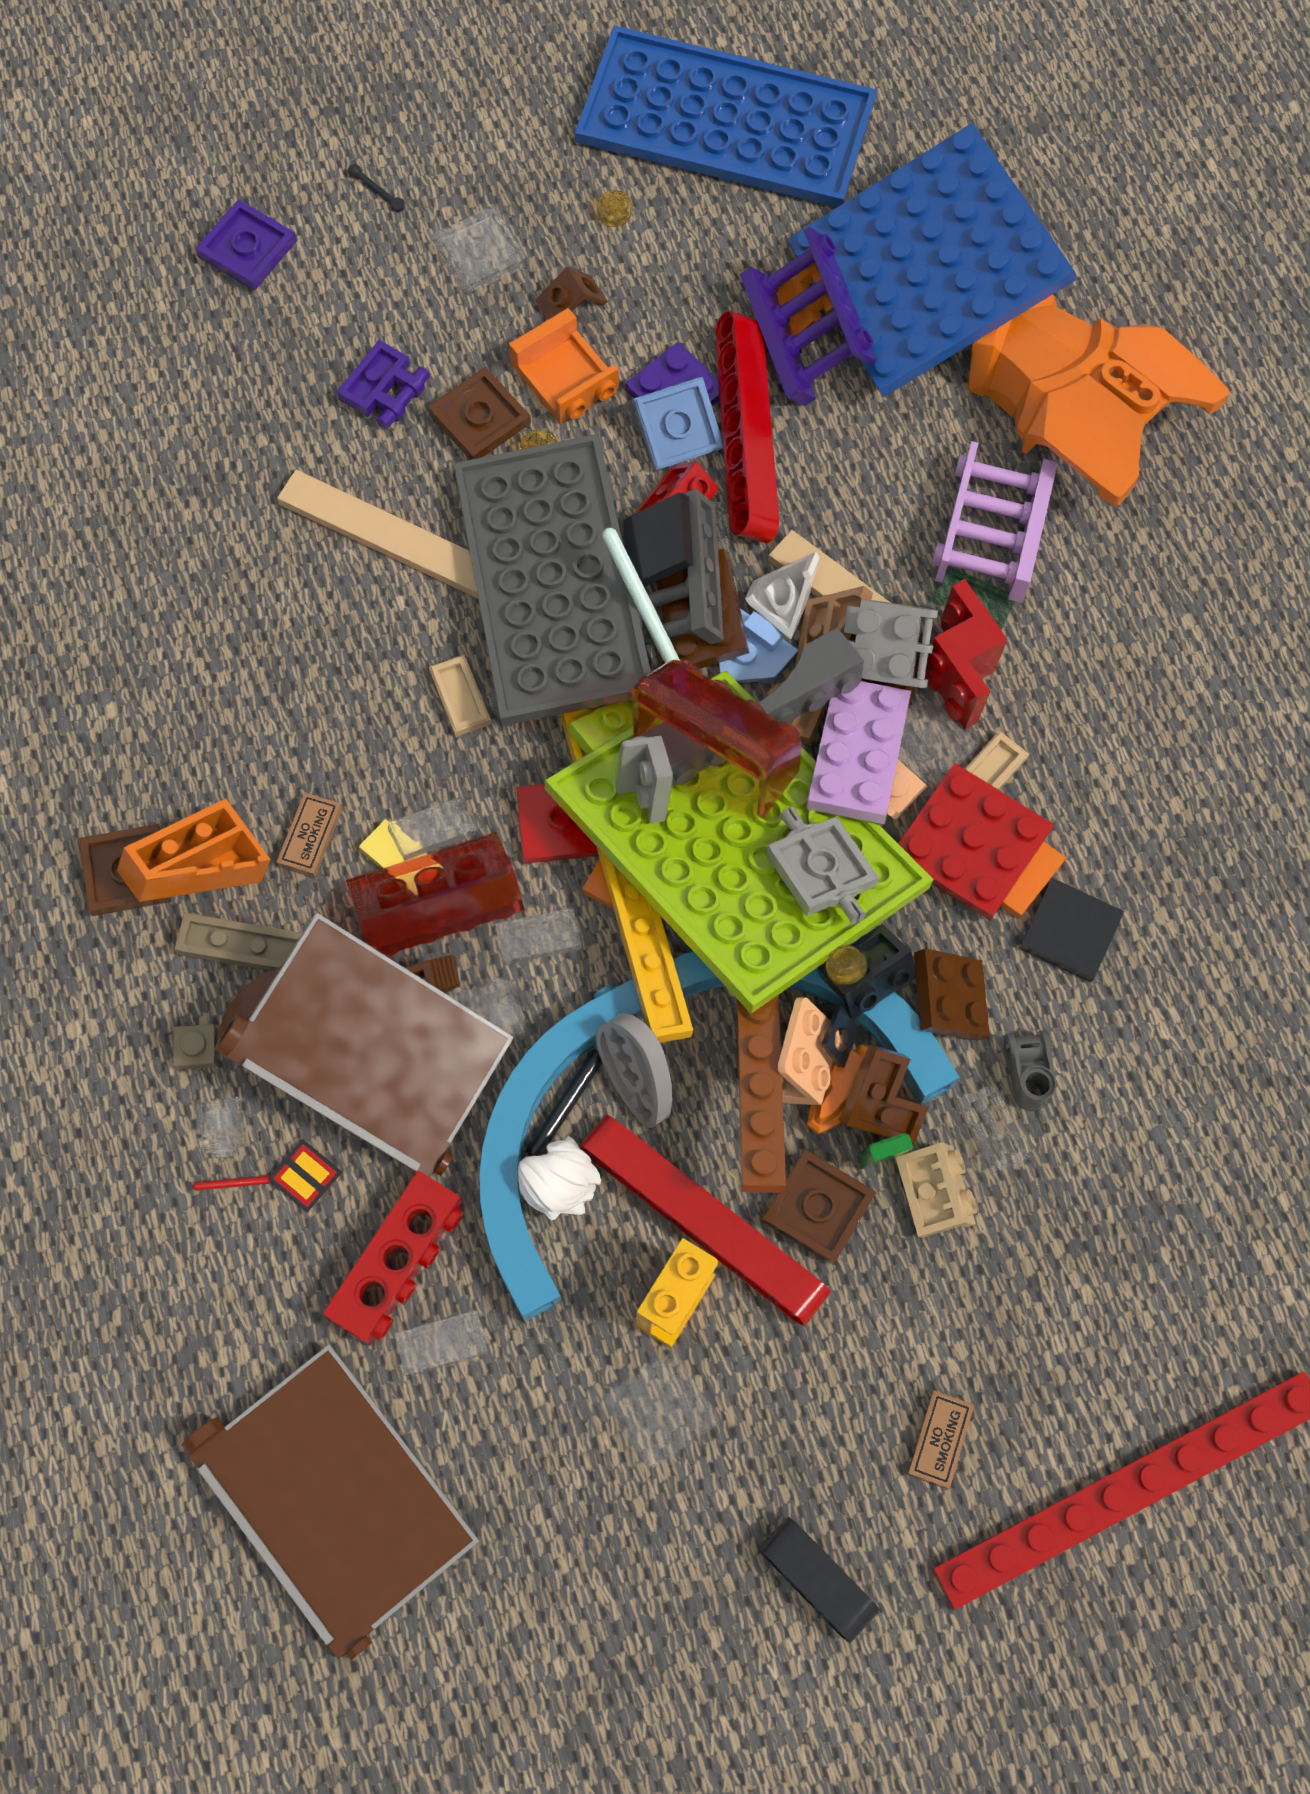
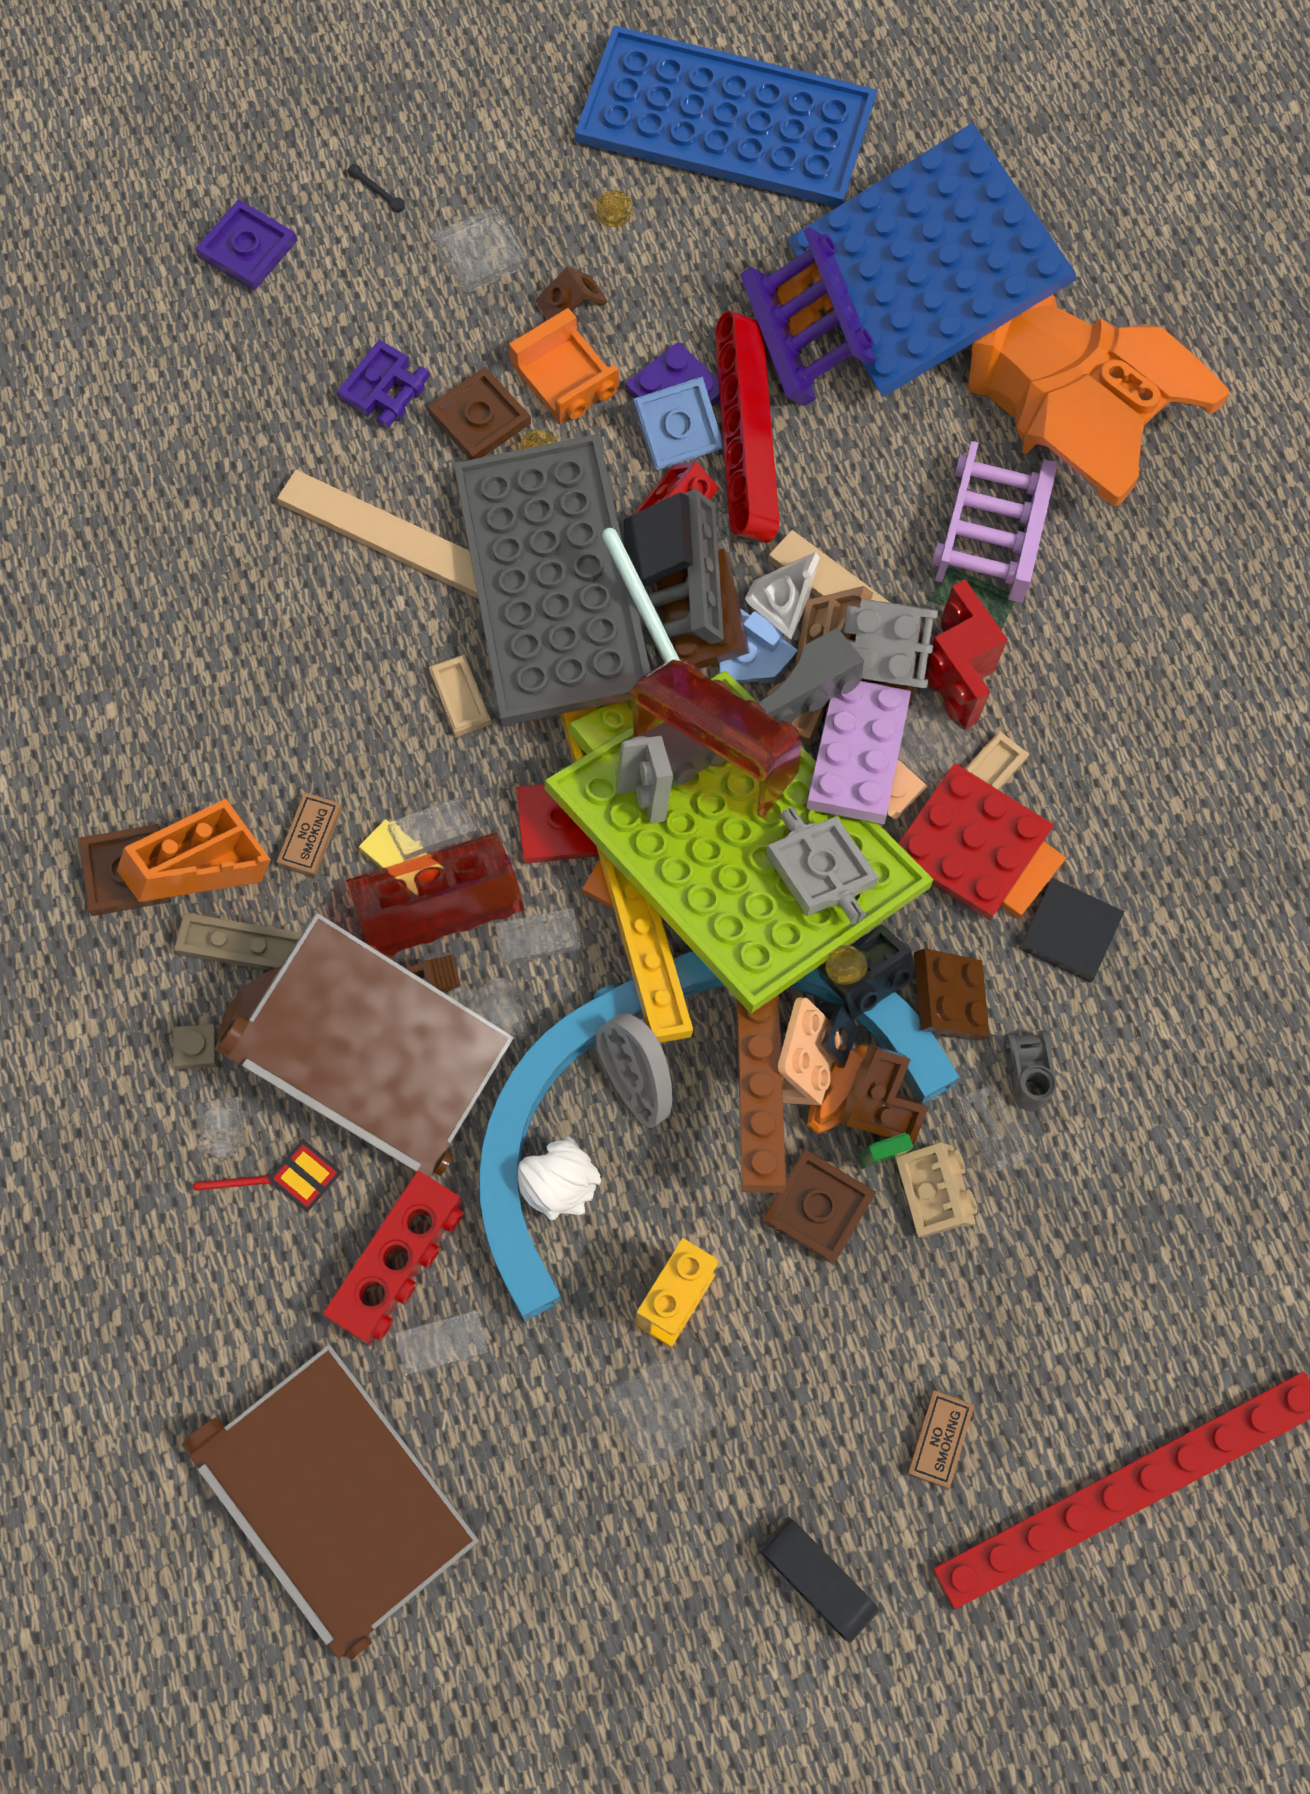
(565, 1104): black bar -> none
(705, 1220): red beam -> none

